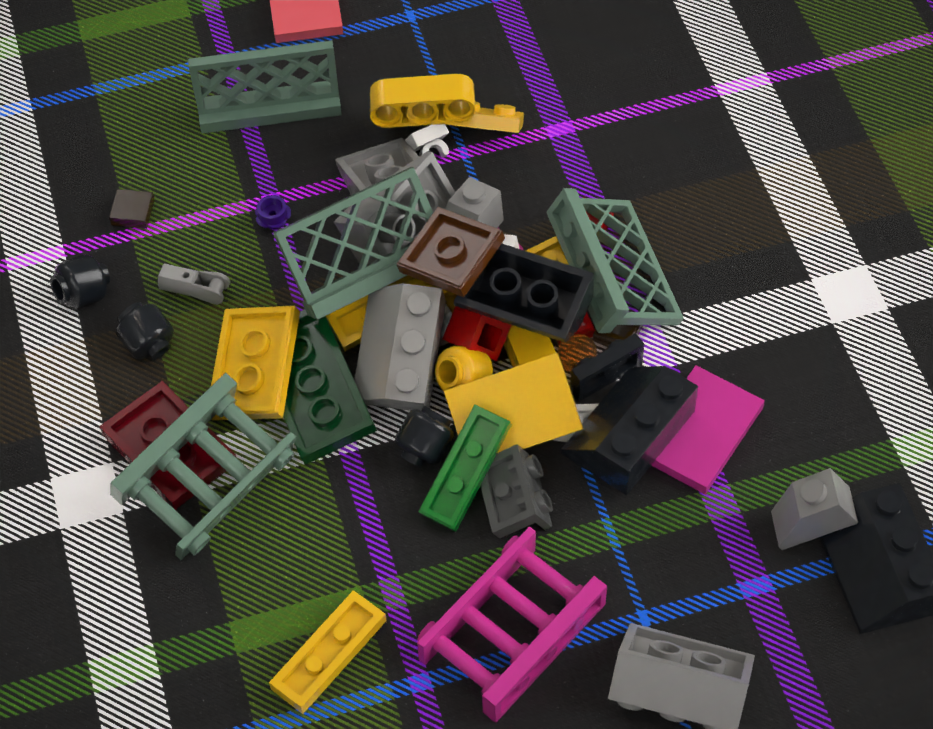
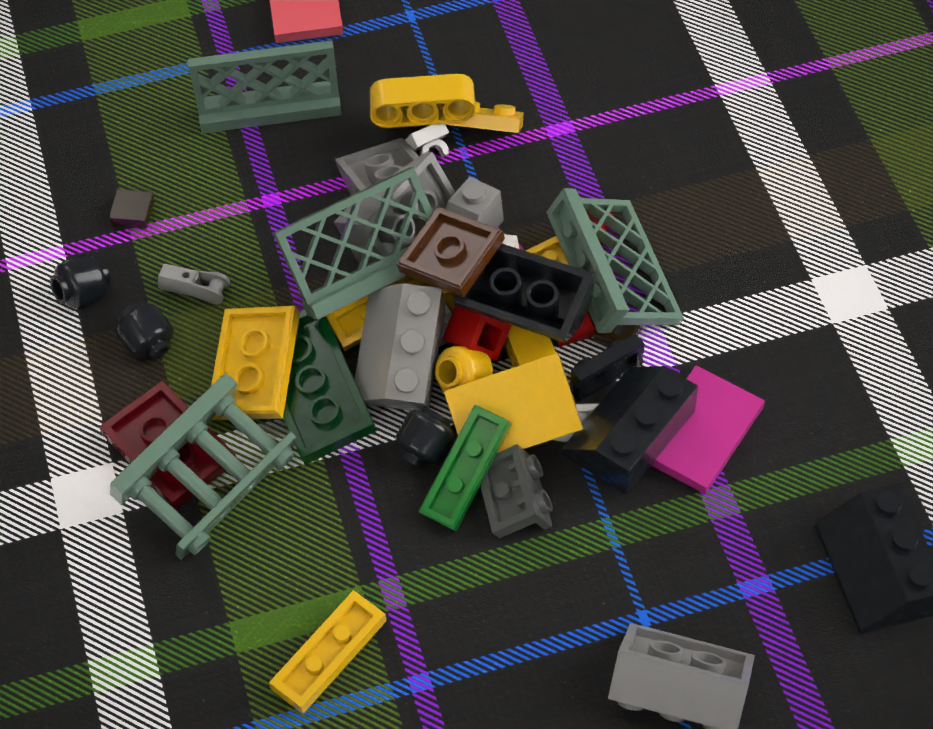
(273, 206): dark purple plate -> none
(526, 660): dark pink fence -> none
(575, 350): clear orange tile -> none
(813, 509): light grey slope -> none

